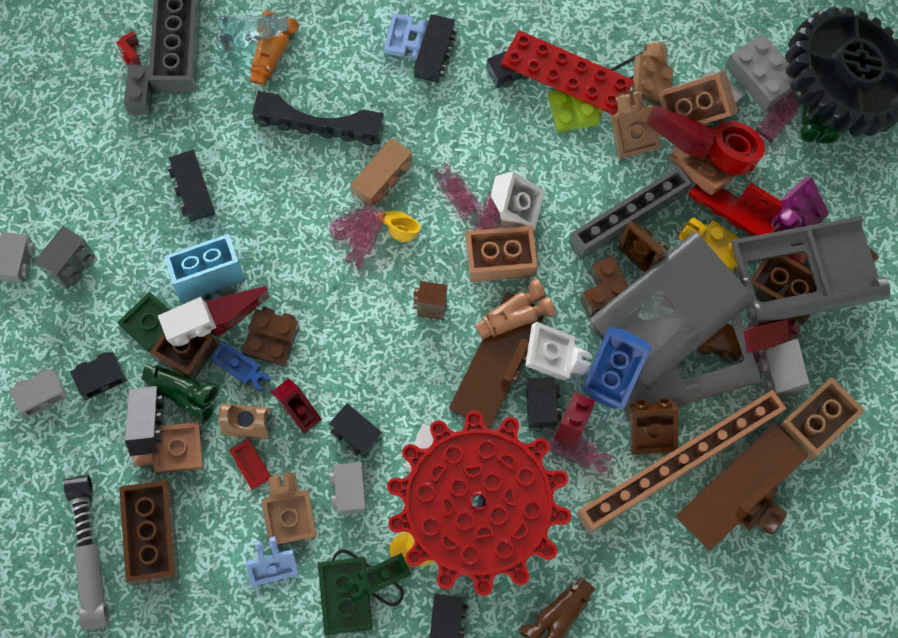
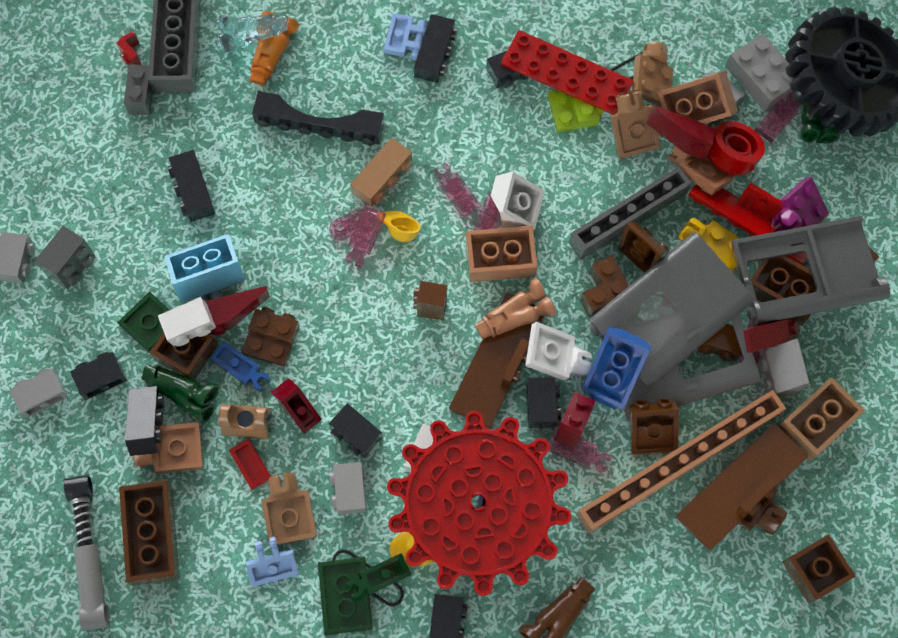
(818, 569): none -> reddish brown brick

